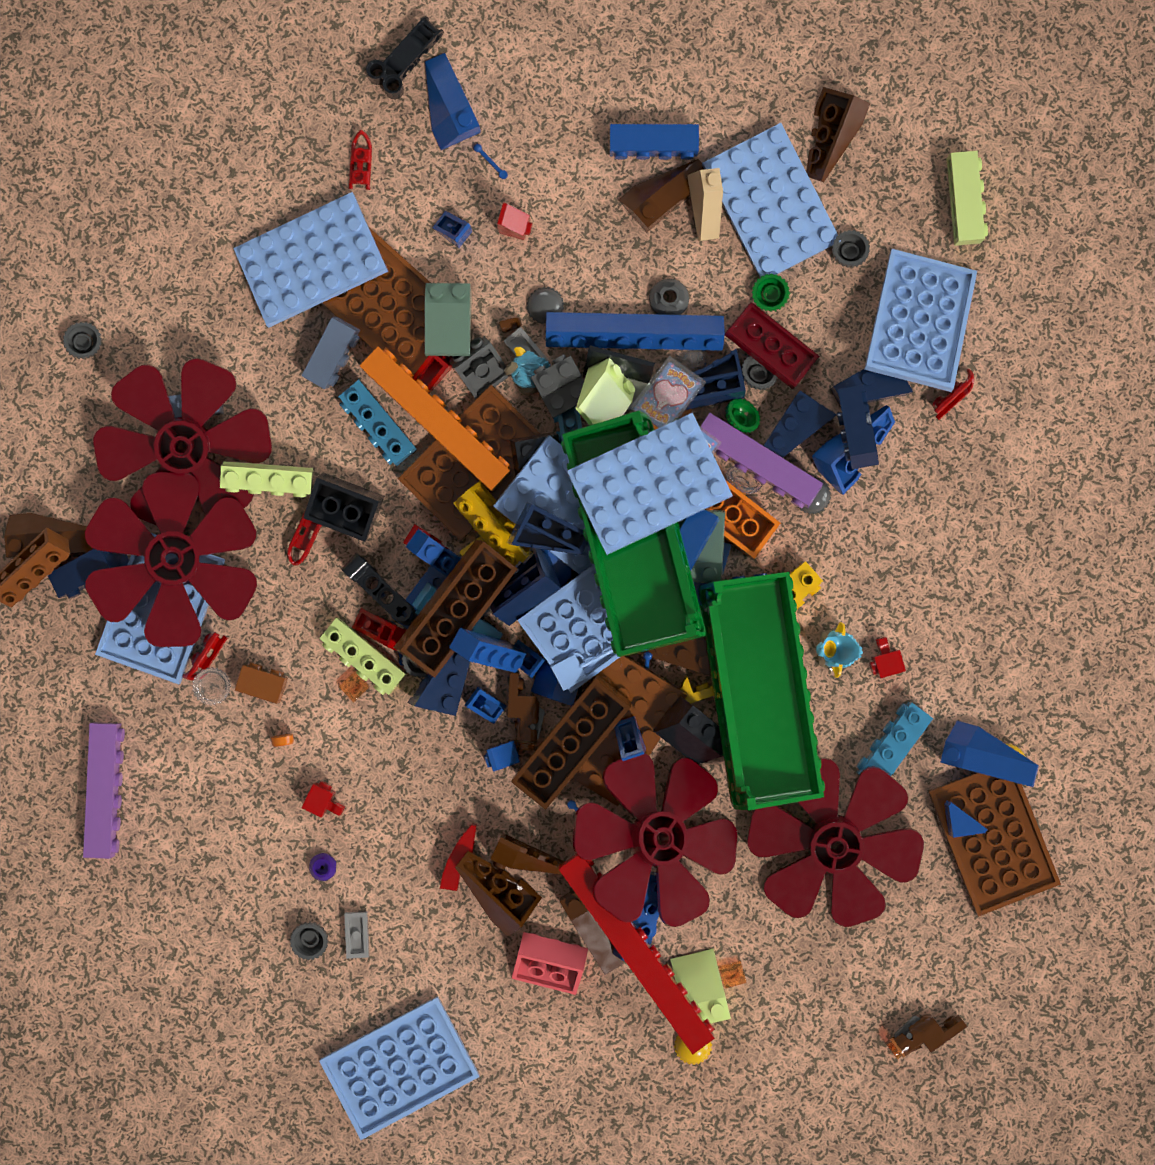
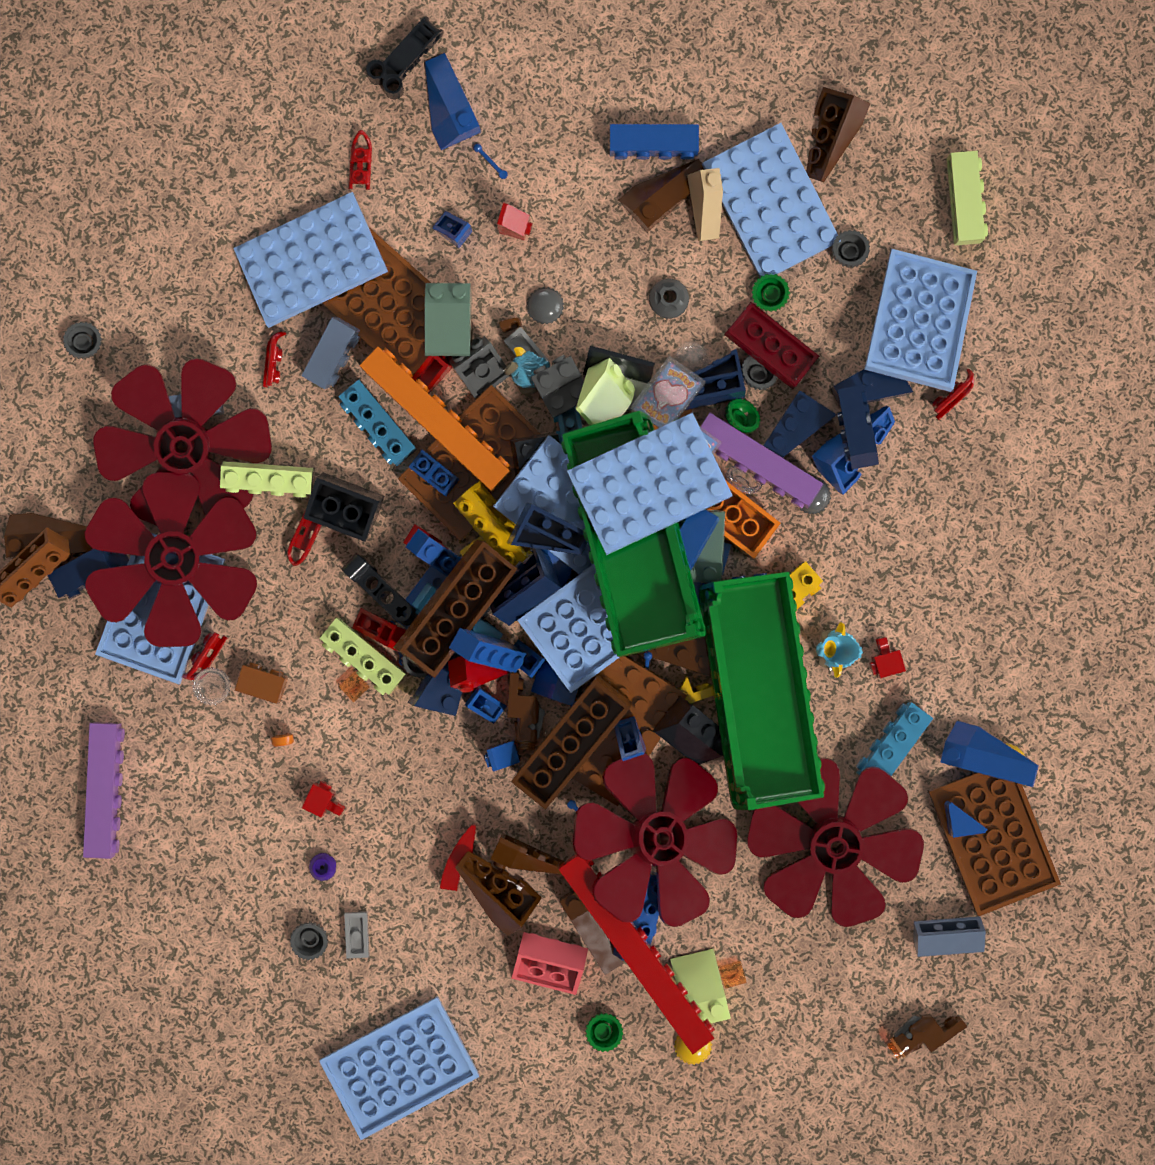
(273, 354): none -> red piece
(434, 473): none -> blue slope
(468, 675): none -> red slope
(570, 671): light blue piece -> none
(601, 1037): none -> green hat
(635, 331): blue brick -> none
(949, 936): none -> sand blue brick

